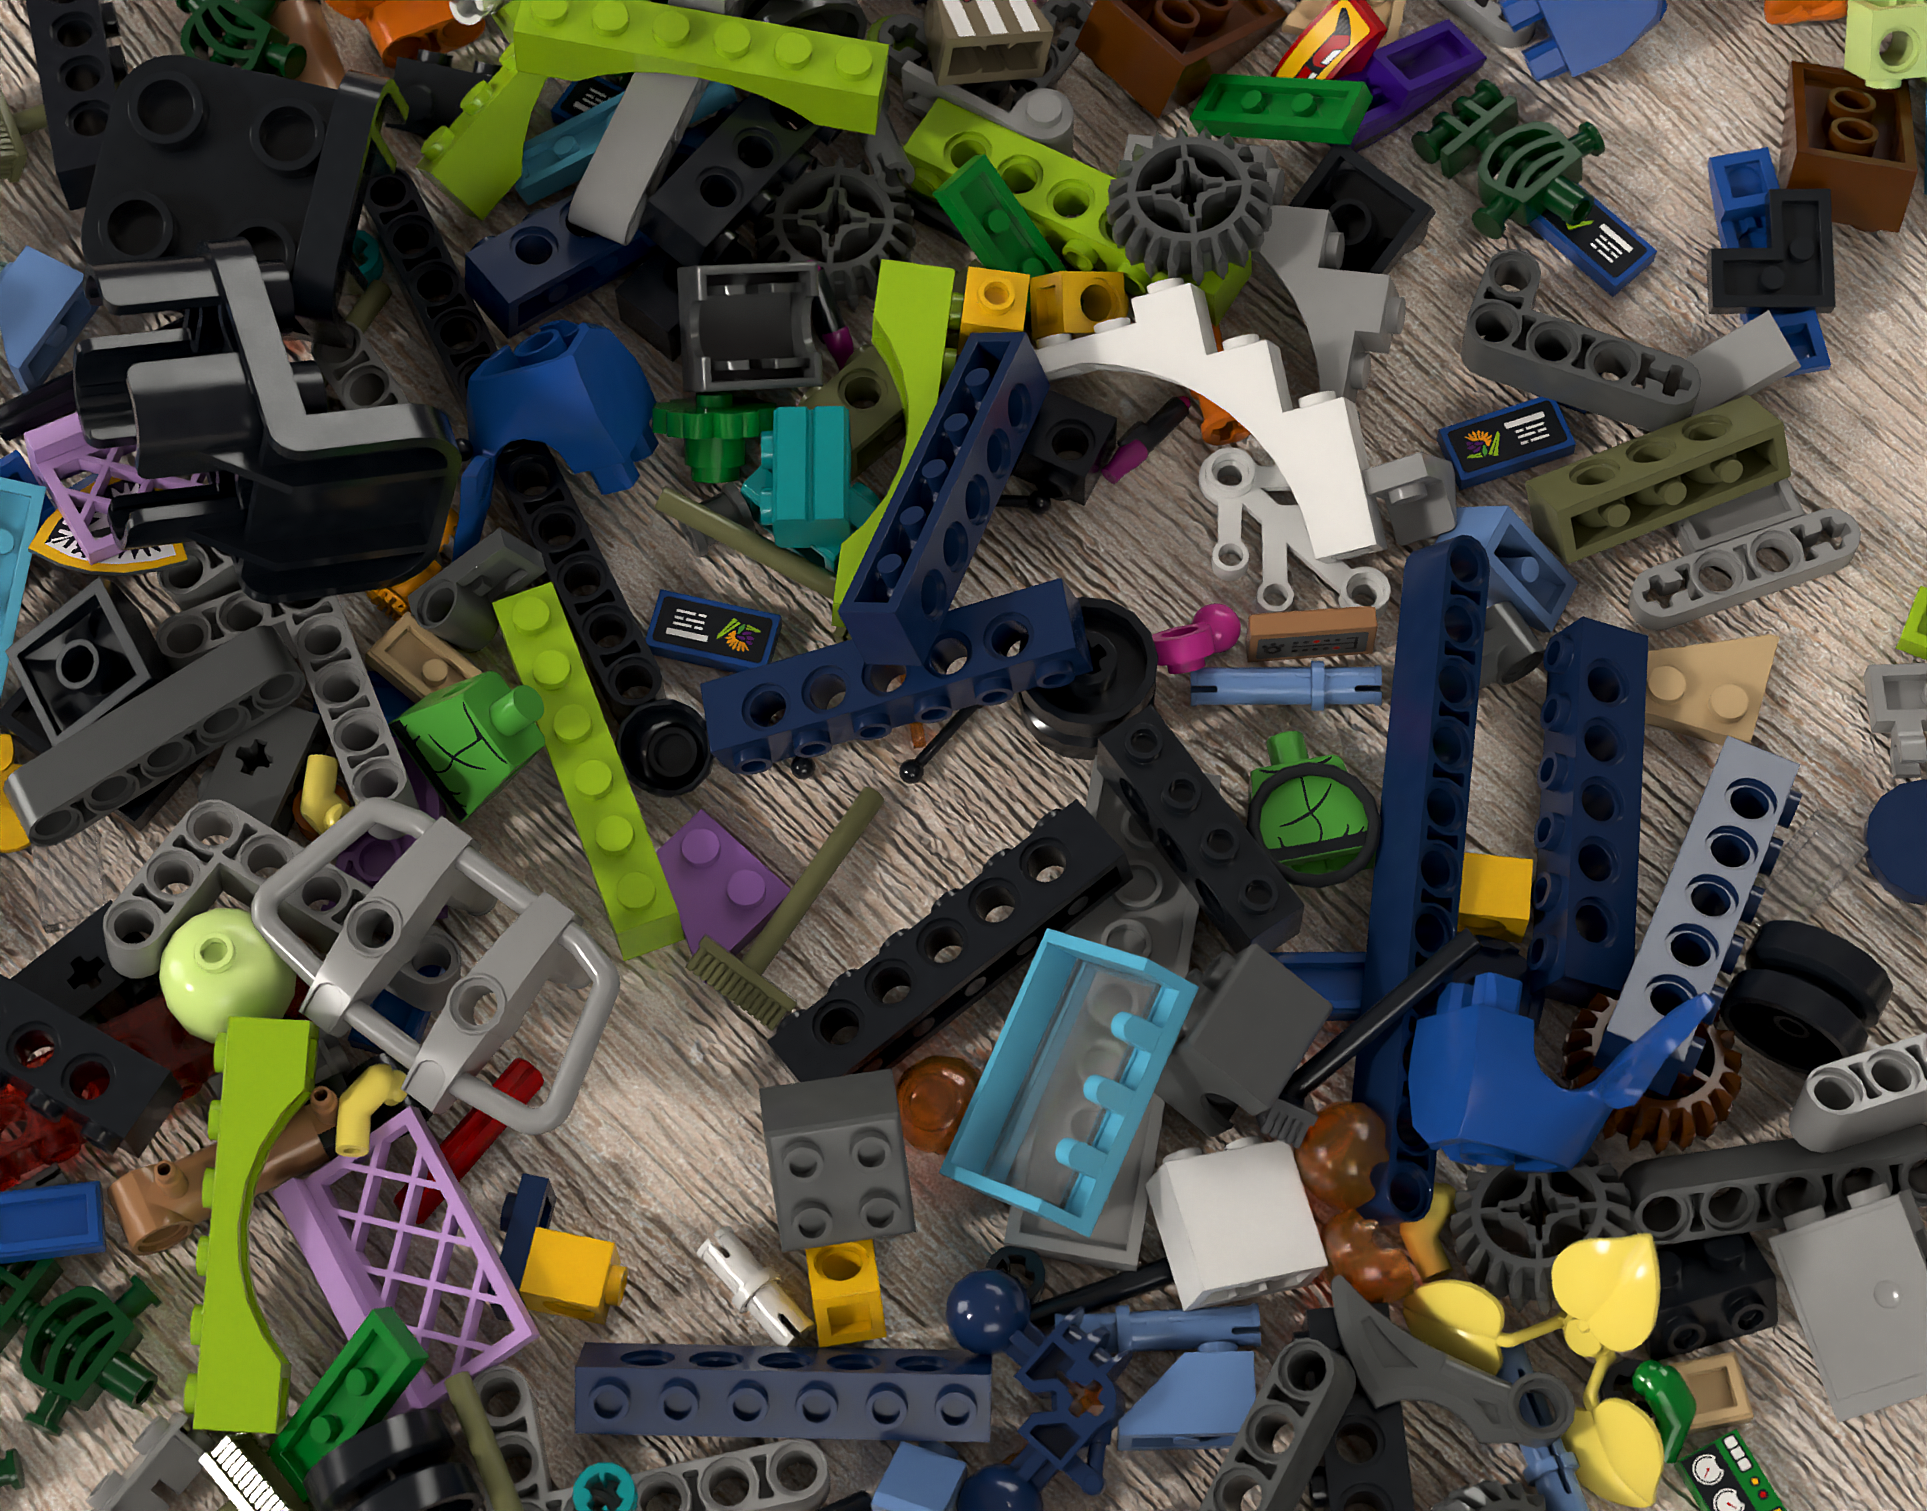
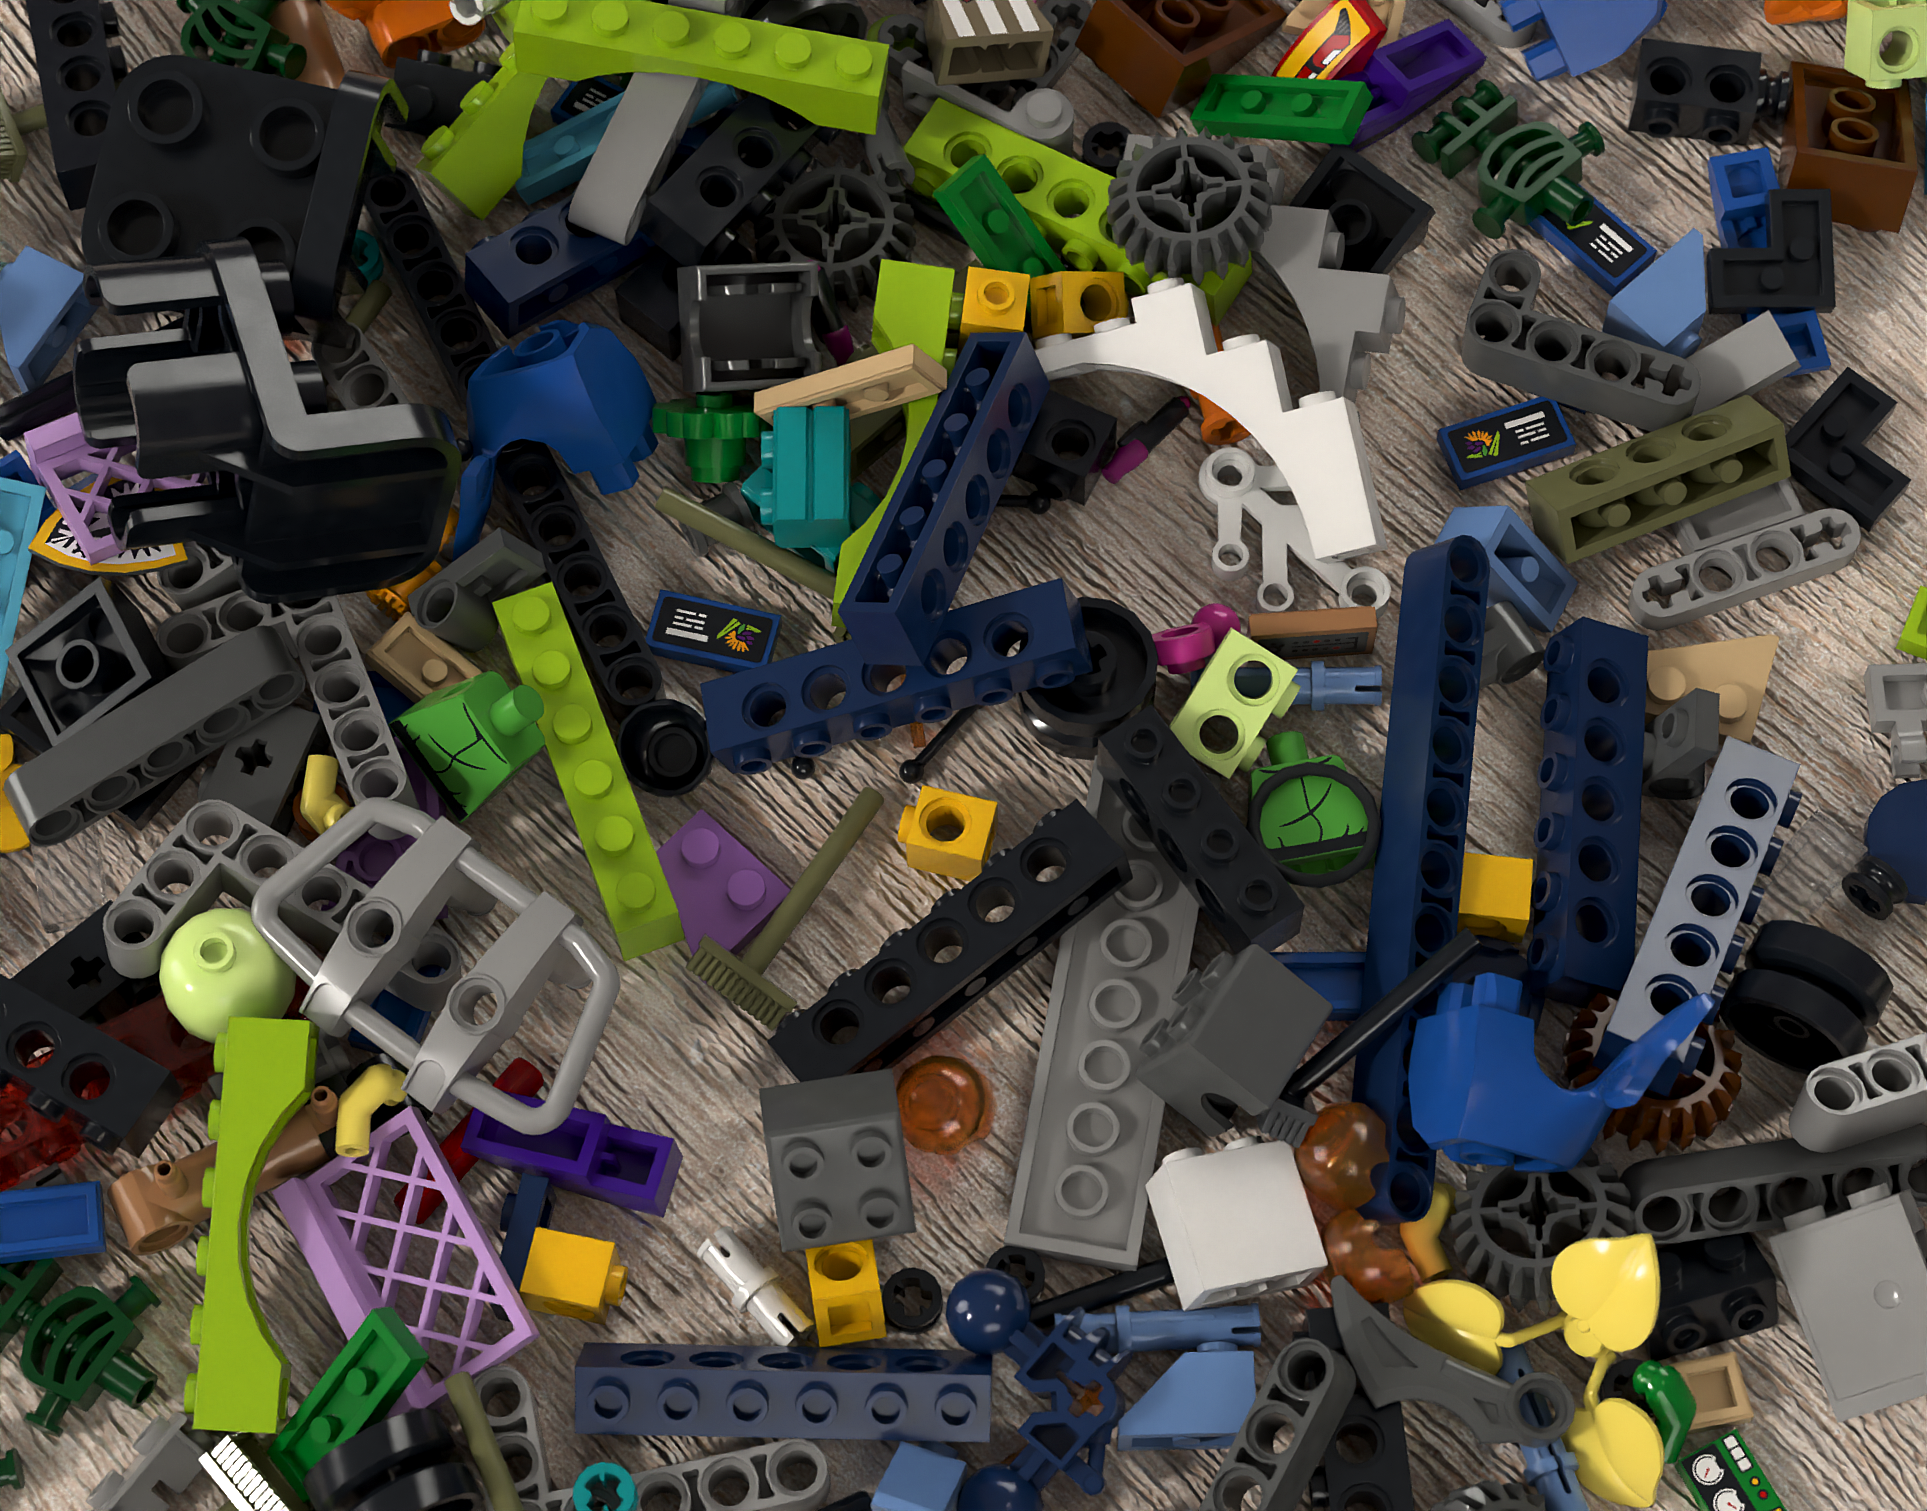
(583, 1157): none -> dark purple slope
(860, 385): none -> tan tile
(929, 1290): none -> black bush
(957, 858): none -> yellow brick
(1069, 1080): window -> none
(1106, 136): none -> black bush
(1217, 695): none -> yellowish green brick
(1417, 495): light grey slope -> none
(1664, 302): none -> medium blue slope
(1679, 746): none -> dark grey plate
(1695, 80): none -> black brick
(1772, 96): none -> black bush
(1830, 451): none -> black plate
(1875, 887): none -> black bush

